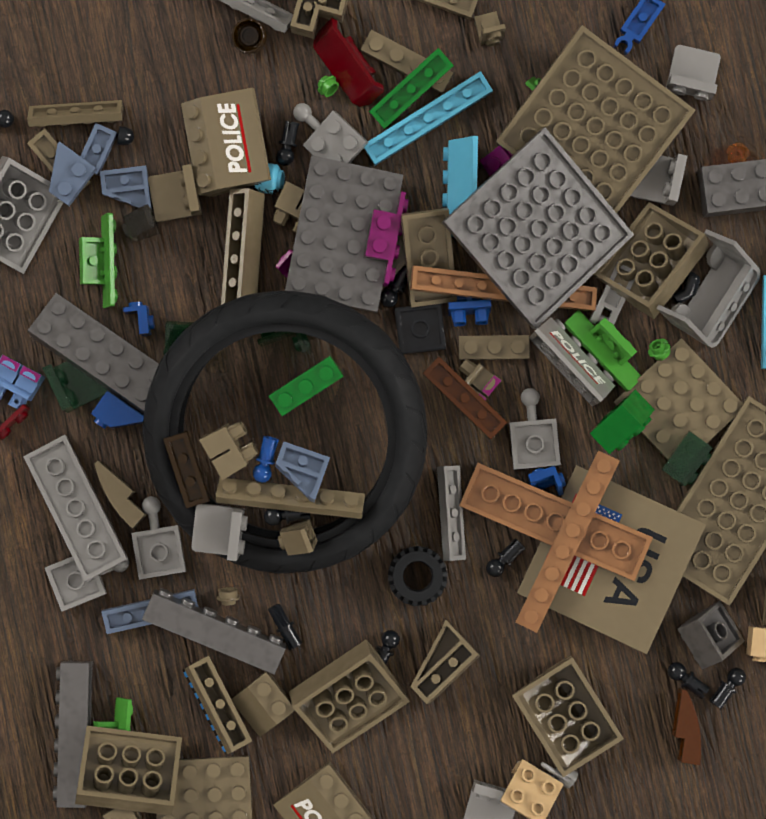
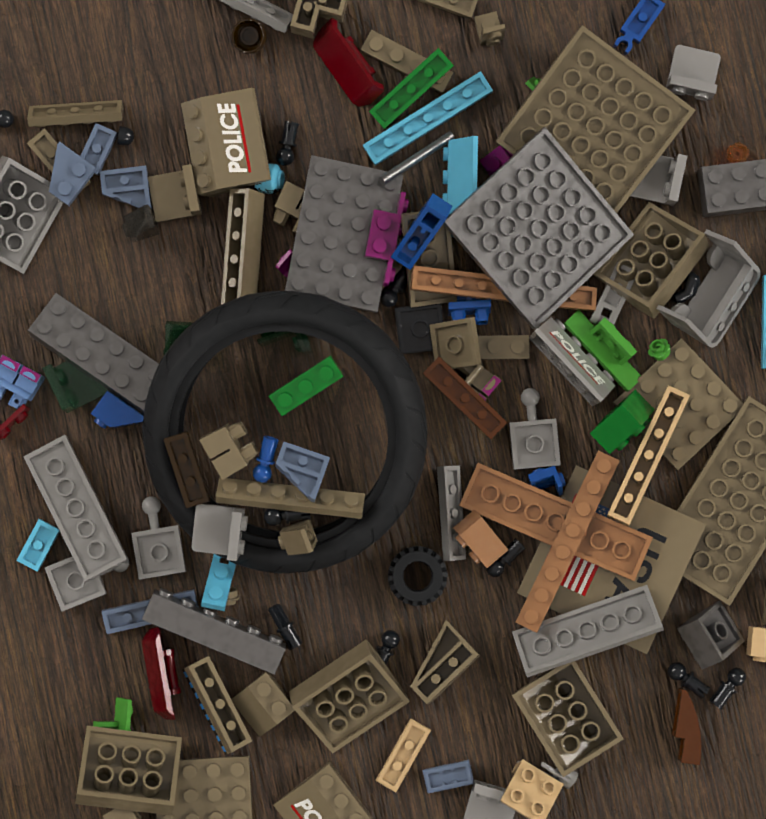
(38, 545): none -> medium azure plate
(73, 718): flat silver brick -> none
(97, 260): bright green bracket -> none
(119, 495): dark tan slope -> none
(145, 320): blue bracket -> none
(156, 673): none -> dark red piece
(218, 584): none -> medium azure plate
(327, 85): bright green plate -> none
(332, 138): light grey plate -> none
(403, 755): none -> tan tile
(416, 158): none -> flat silver bar
(422, 231): none -> blue slope
(448, 776): none -> sand blue plate
(456, 342): none -> dark tan plate
(480, 538): none -> medium nougat brick
(588, 631): none -> light grey plate
(648, 456): none -> tan brick
(687, 459): clear green bracket -> none

